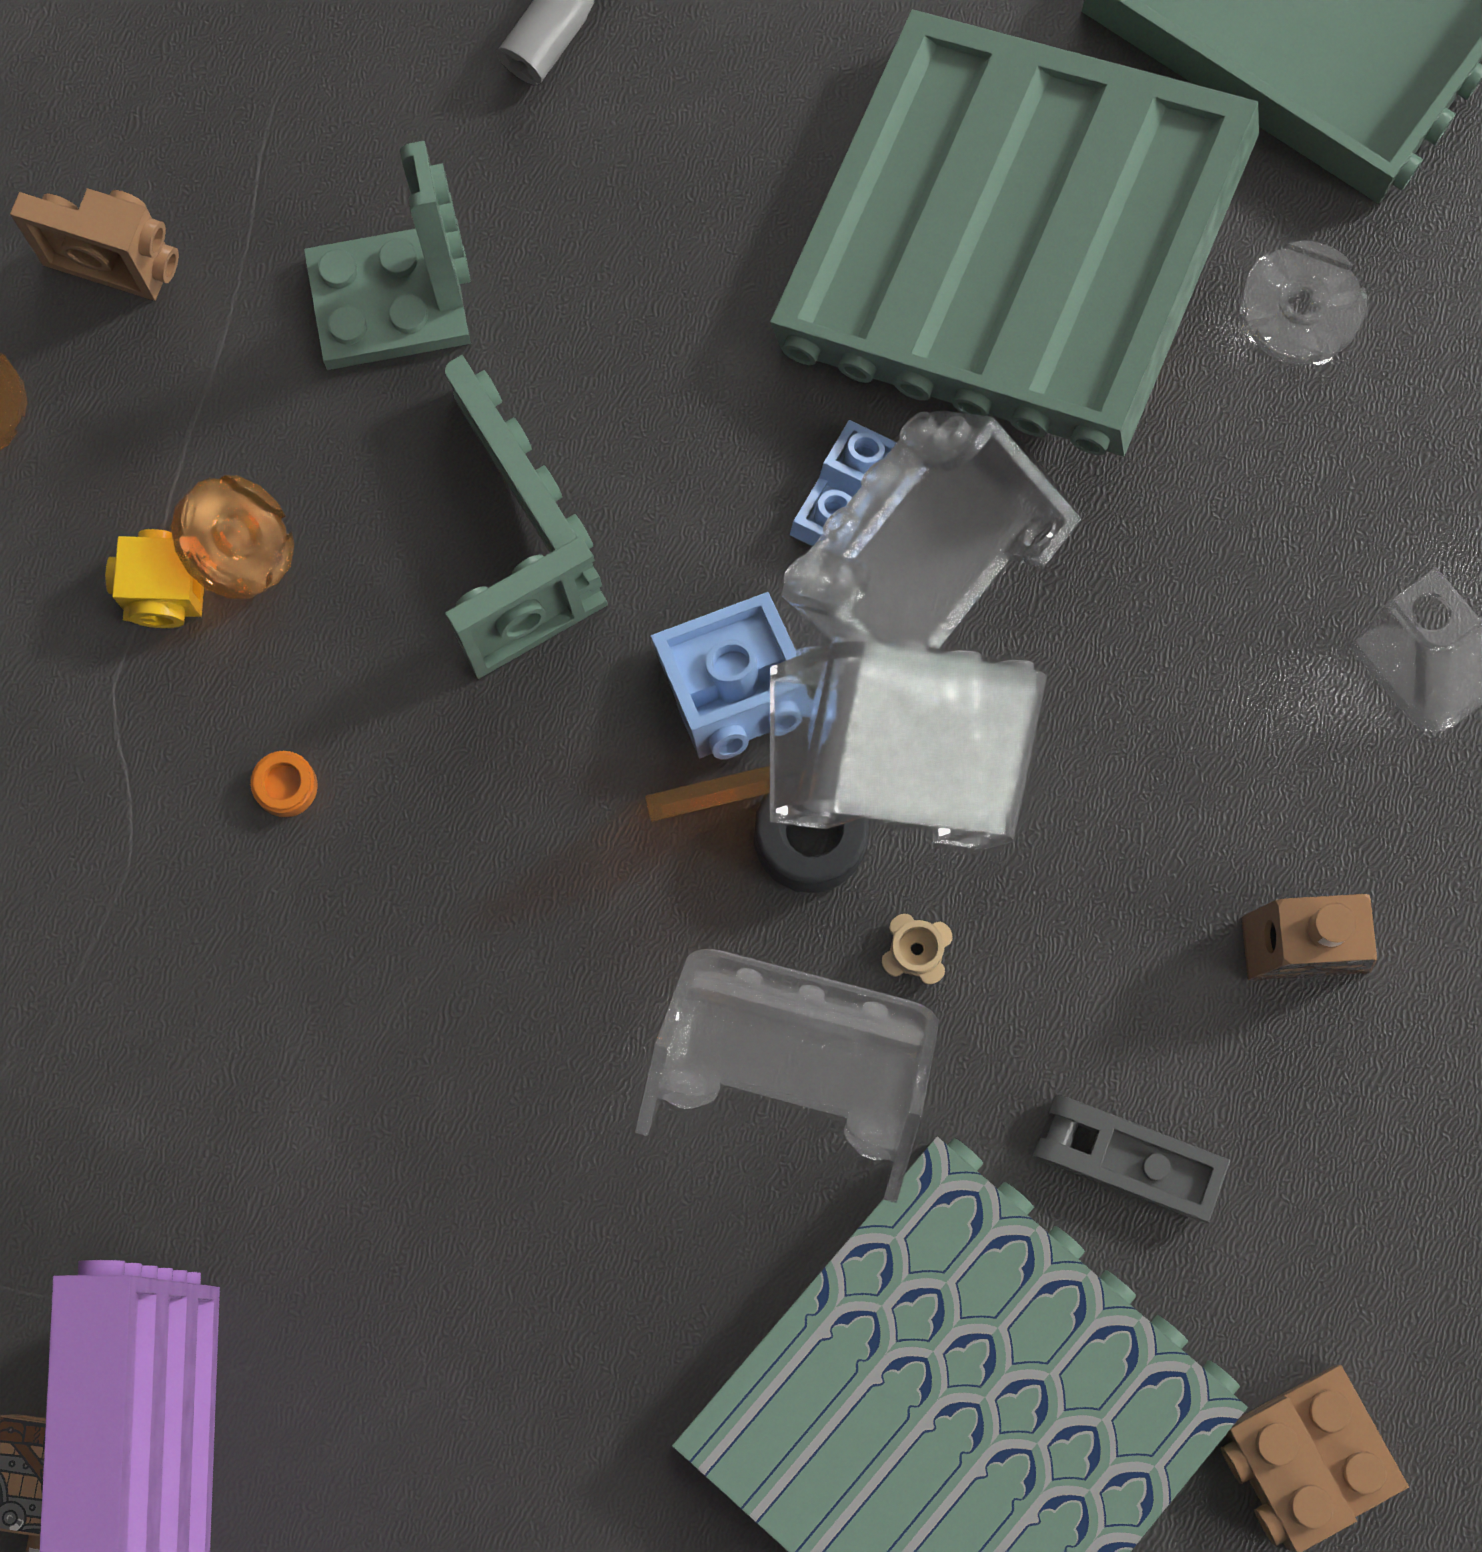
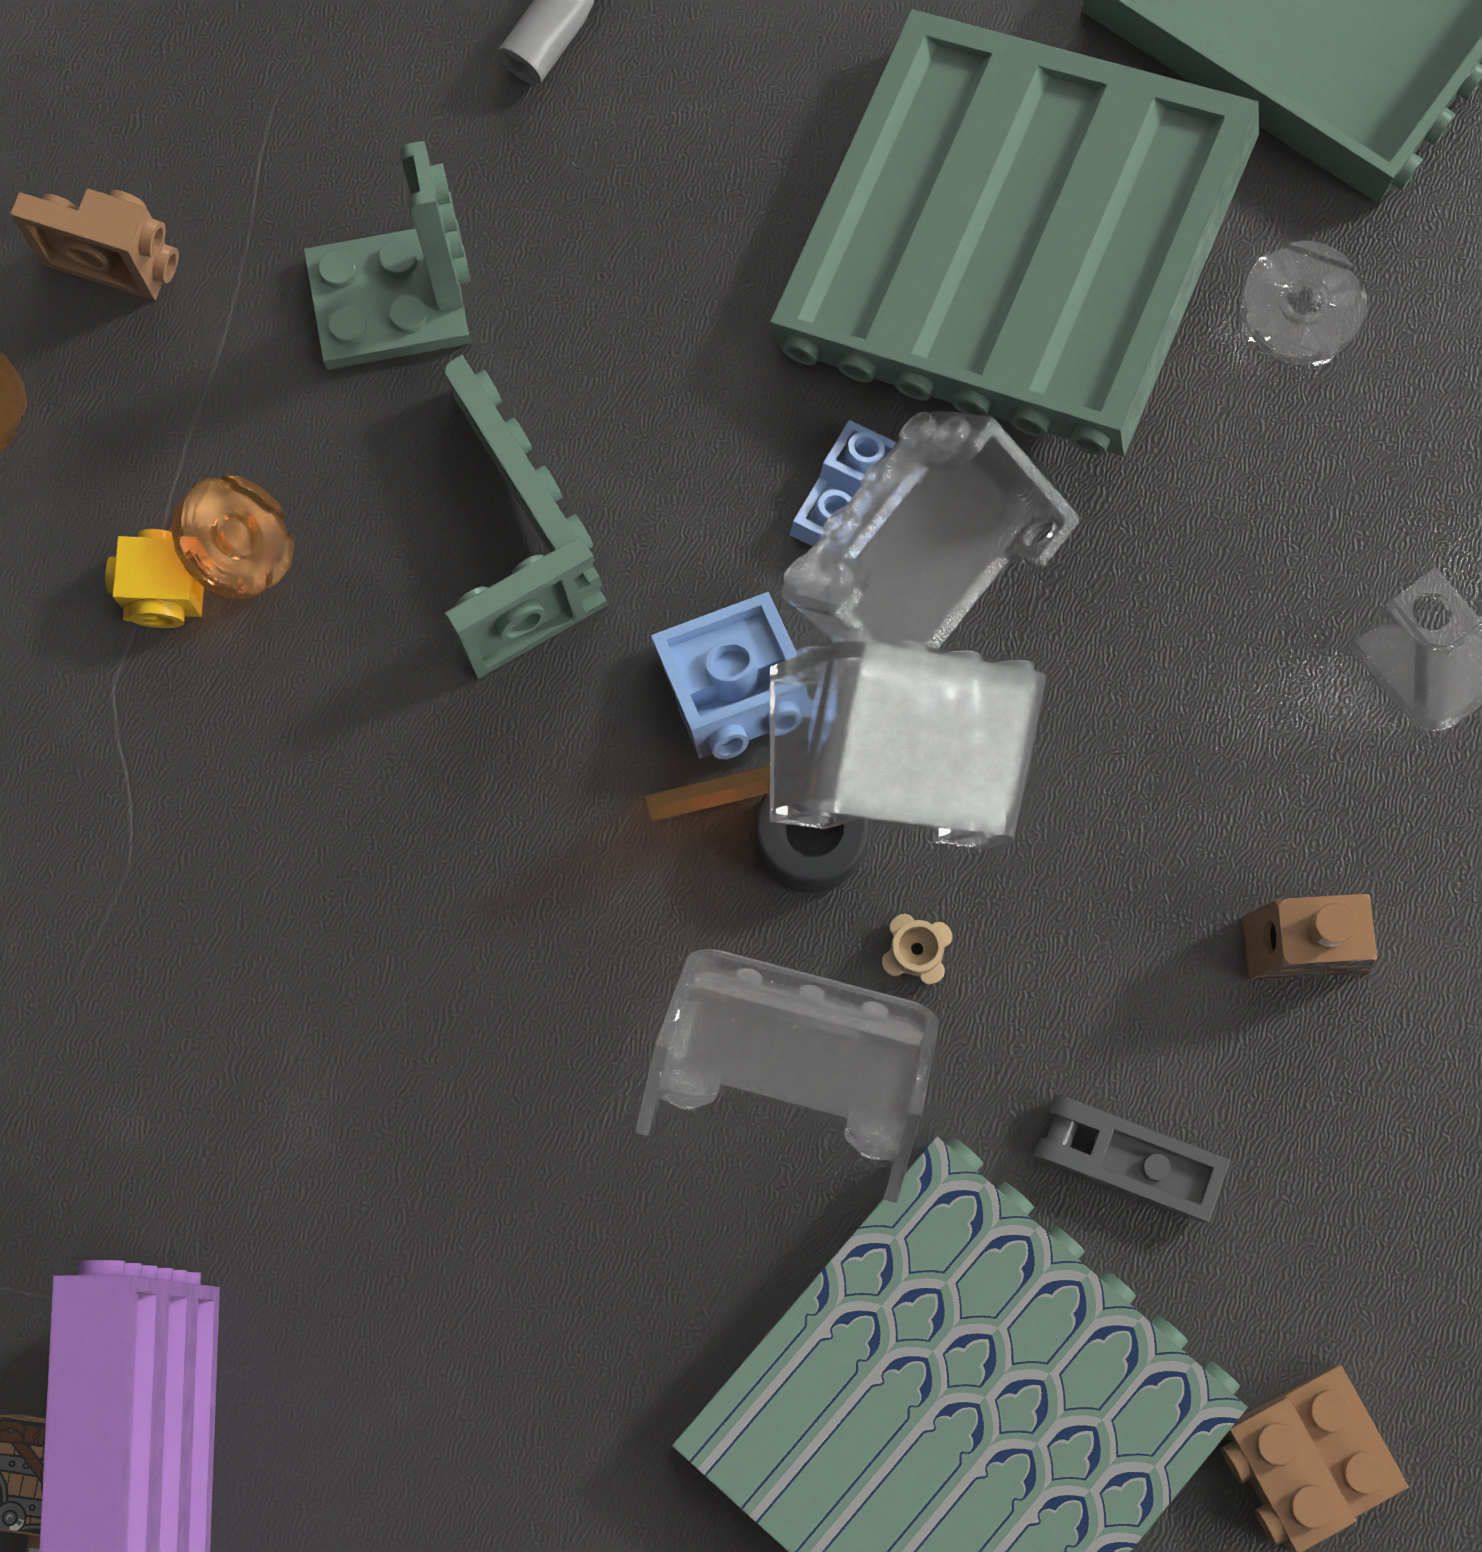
(284, 783): orange tile -> none

